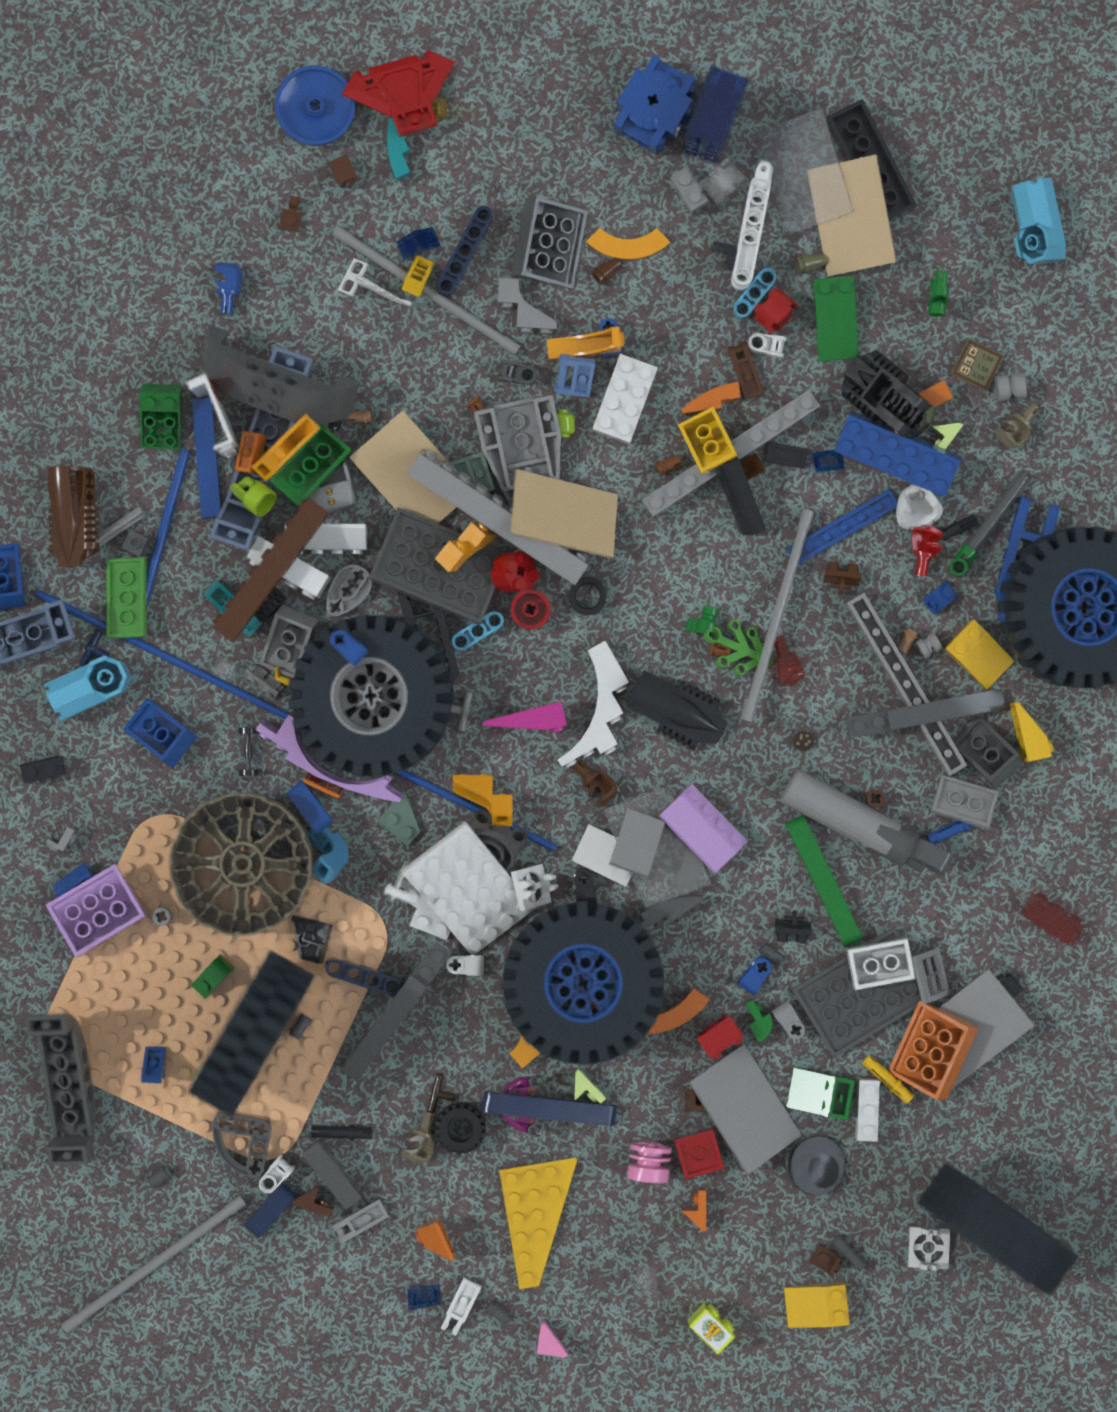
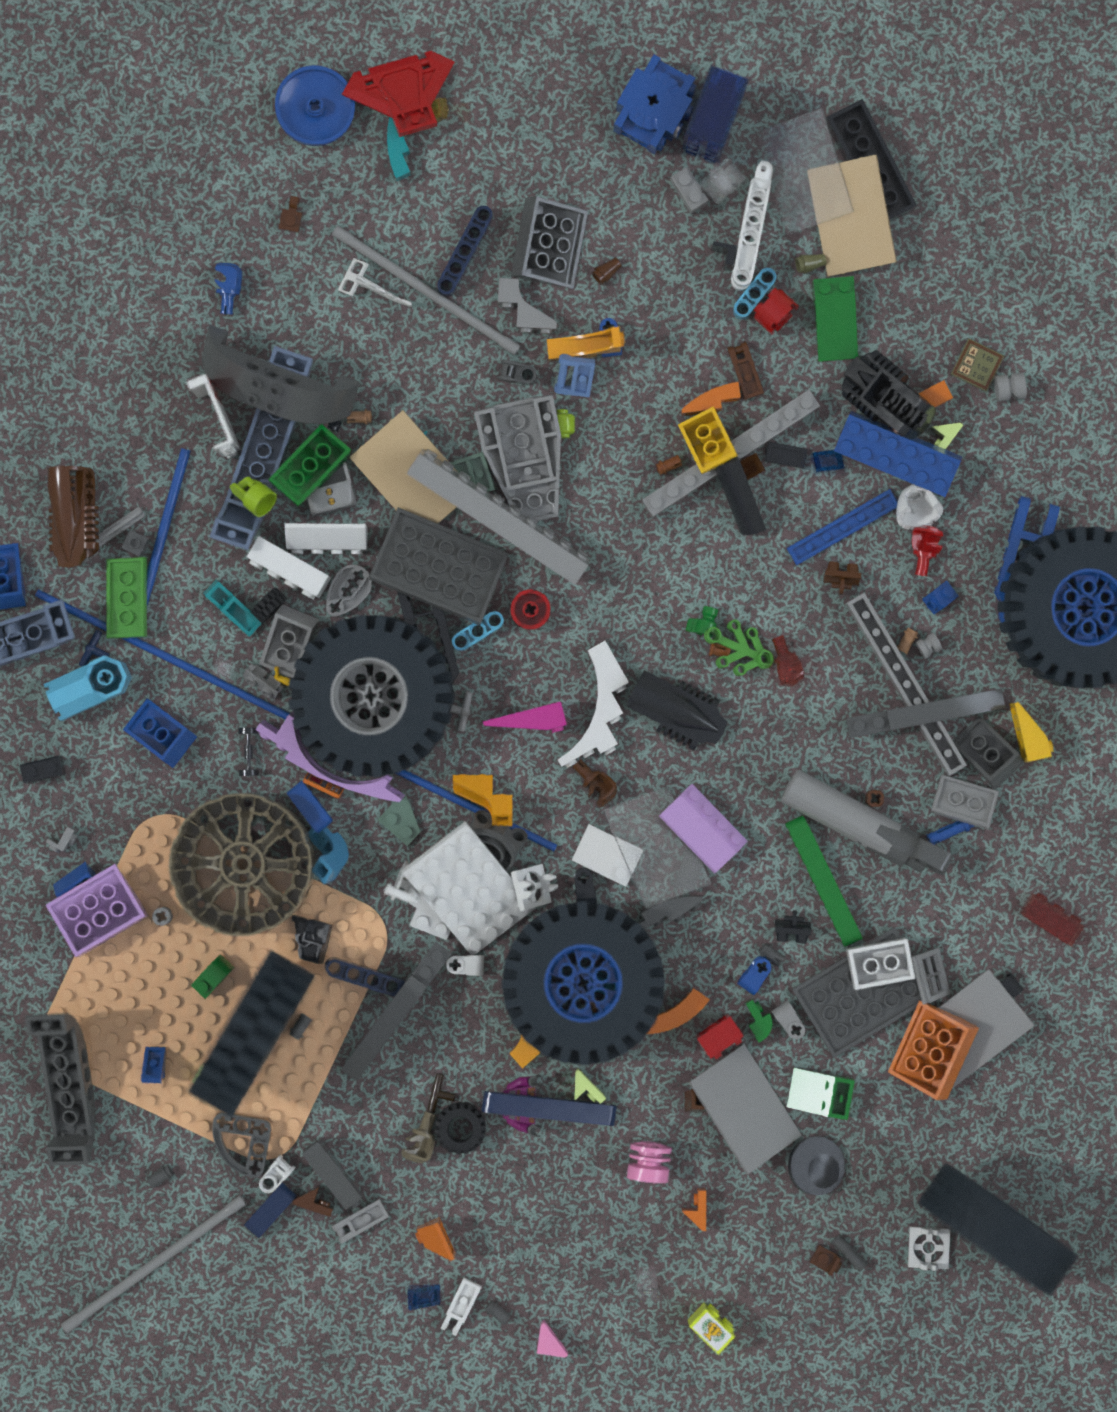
(161, 416): green slope -> none
(206, 457): blue tile -> none
(250, 450): orange slope -> none
(271, 570): reddish brown brick -> none
(285, 447): light orange arch -> none
(341, 1132): black pin -> none
(343, 171): reddish brown brick -> none
(351, 649): blue piece -> none
(417, 276): yellow slope -> none
(418, 242): clear blue slope -> none
(471, 540): light orange arch -> none
(475, 404): dark orange bush -> none
(514, 572): red brick -> none
(533, 1208): yellow wing -> none
(564, 514): tan piece -> none
(584, 581): black tyre -> none
(624, 399): white brick -> none
(628, 248): light orange tile -> none
(637, 843): light grey tile -> none
(698, 1153): red container -> none
(751, 703): light grey piece -> none
(768, 345): white piece -> none
(803, 741): dark brown tile -> none
(817, 1305): yellow slope -> none
(867, 1109): white arch -> none
(895, 1086): yellow pin -> none
(938, 295): green connector -> none
(958, 527): black axle -> none
(968, 552): dark grey piece -> none
(979, 654): yellow slope -> none
(1018, 427): dark tan piece -> none
(1039, 222): medium azure brick -> none

